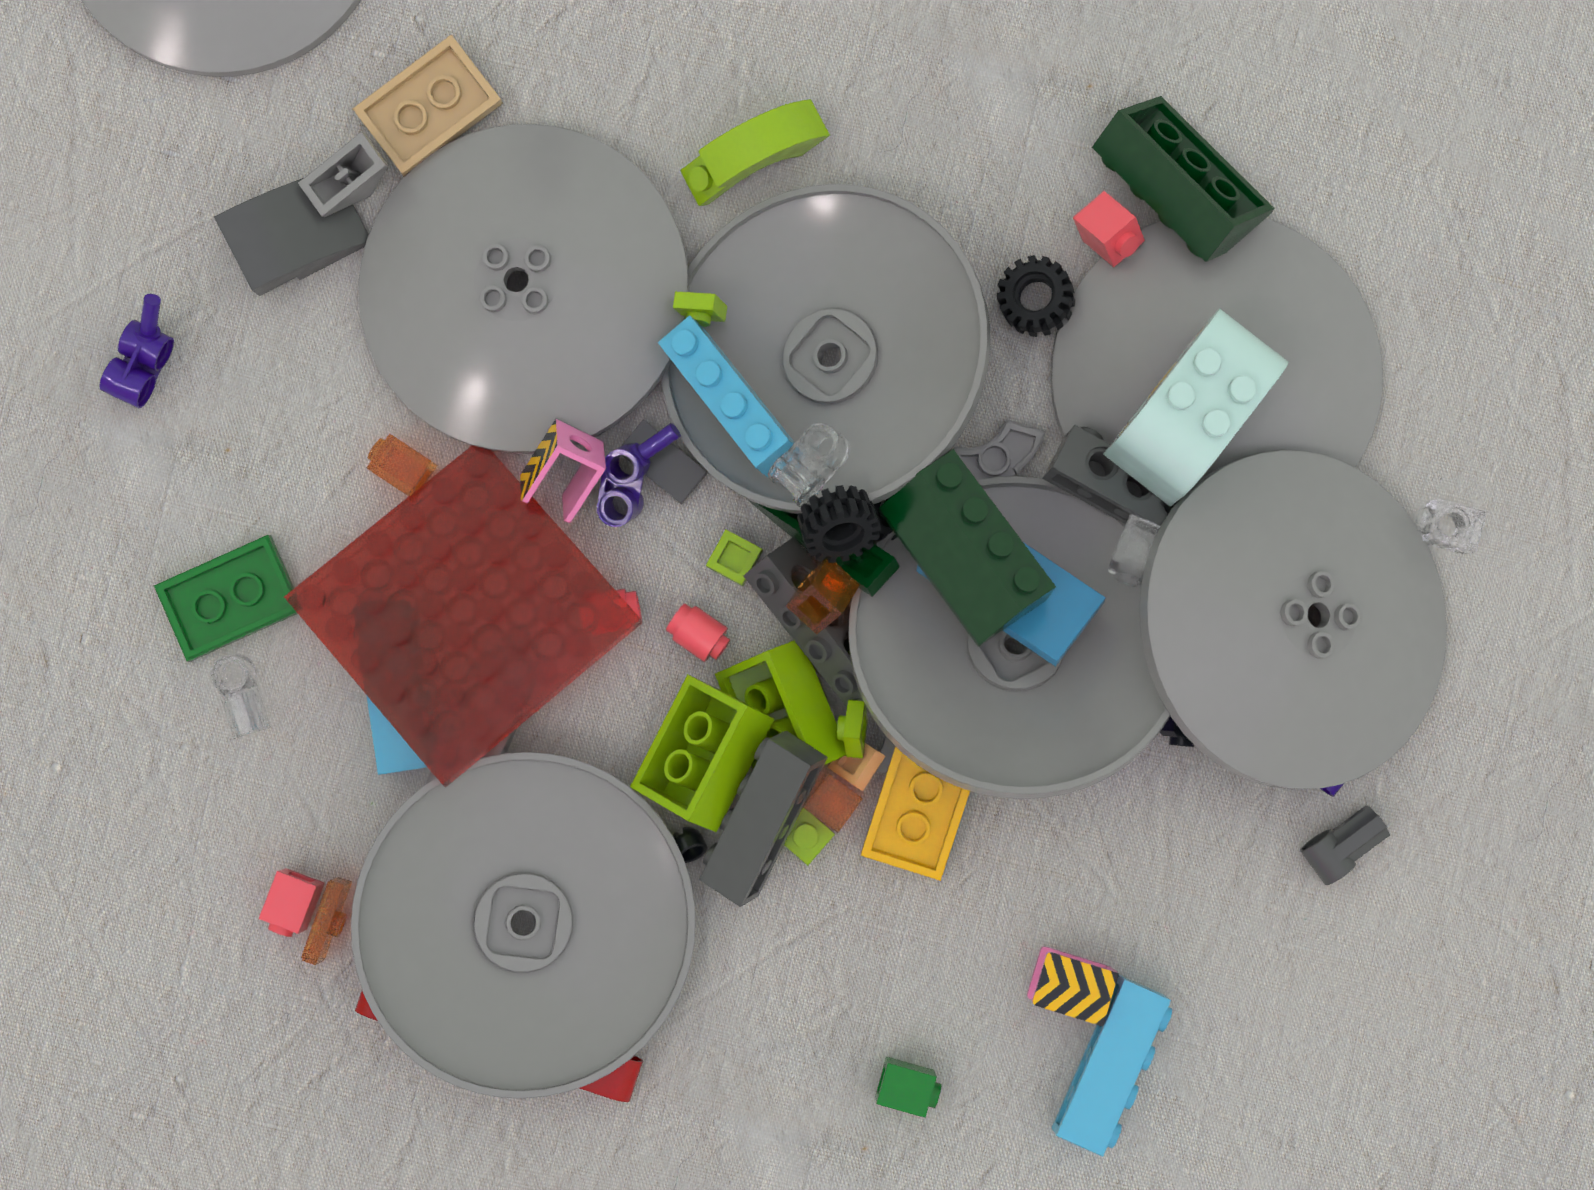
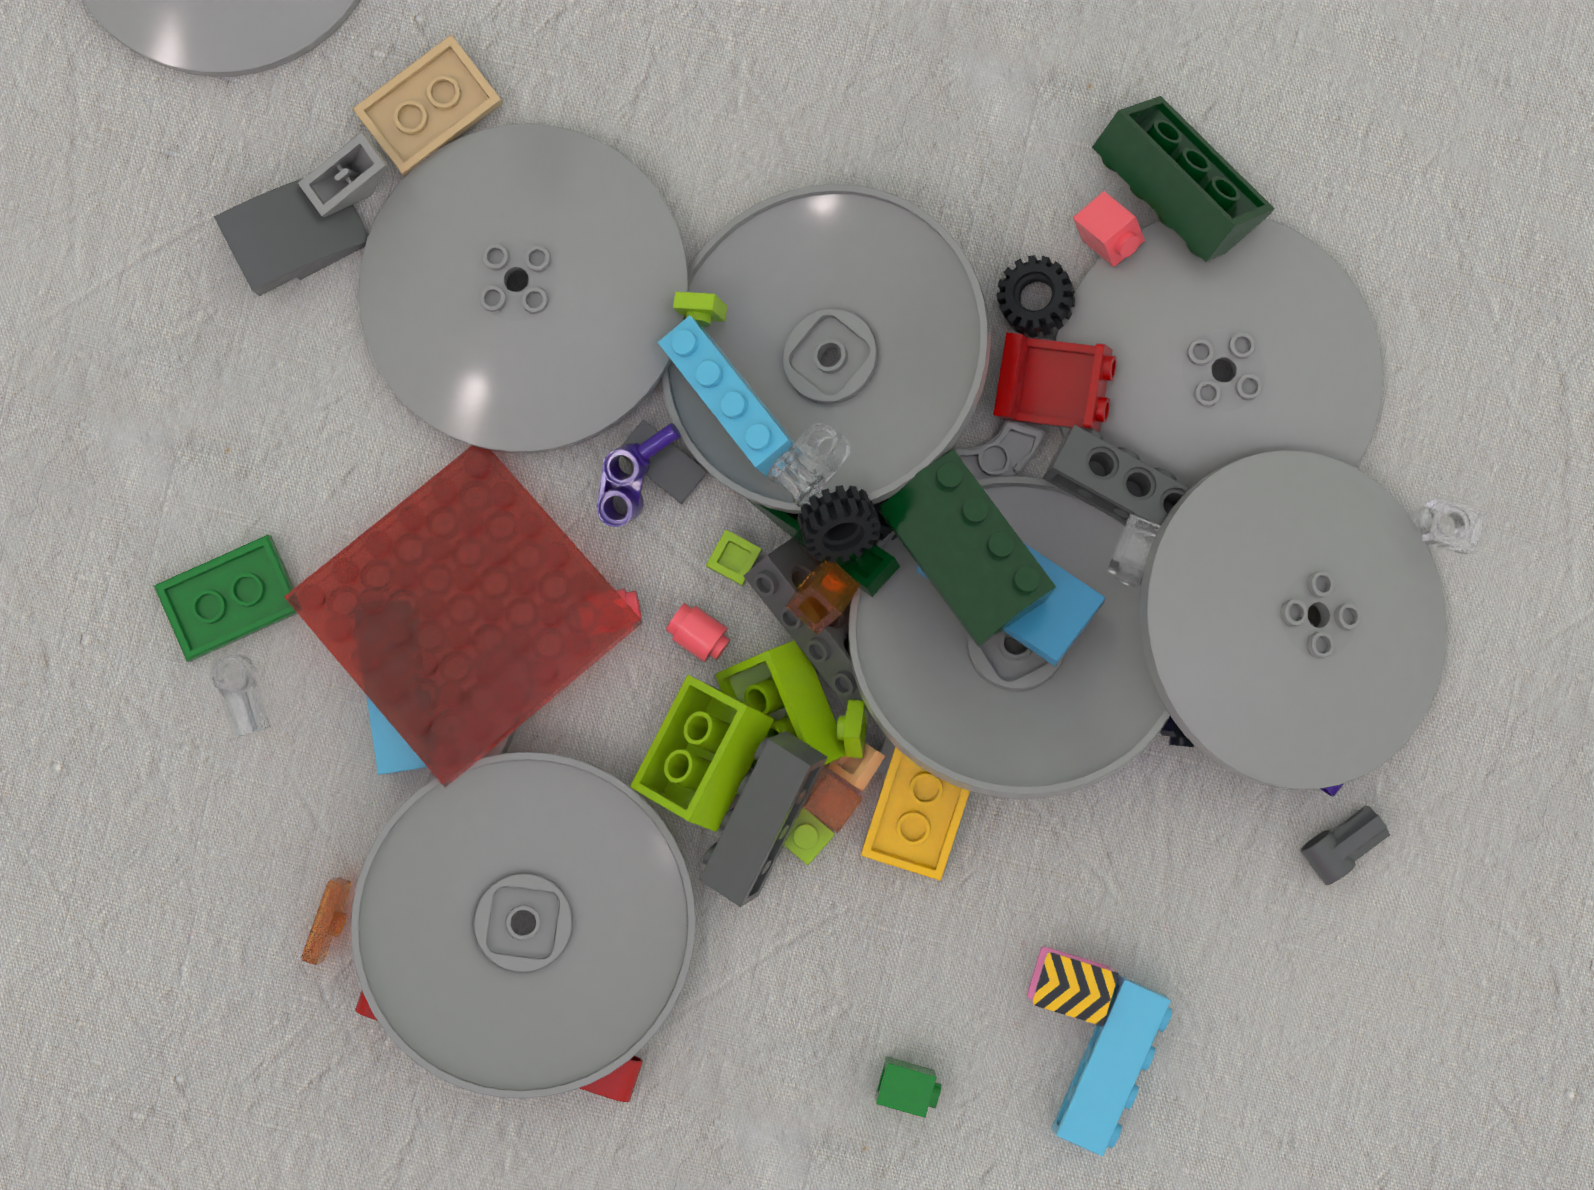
(145, 355): dark purple beam -> none
(291, 902): coral brick -> none
(400, 464): clear orange brick -> none
(556, 442): bright pink piece -> none
(690, 844): black hinge -> none
(754, 144): lime arch -> none
(1054, 382): none -> red panel
(1196, 408): light aqua brick -> none

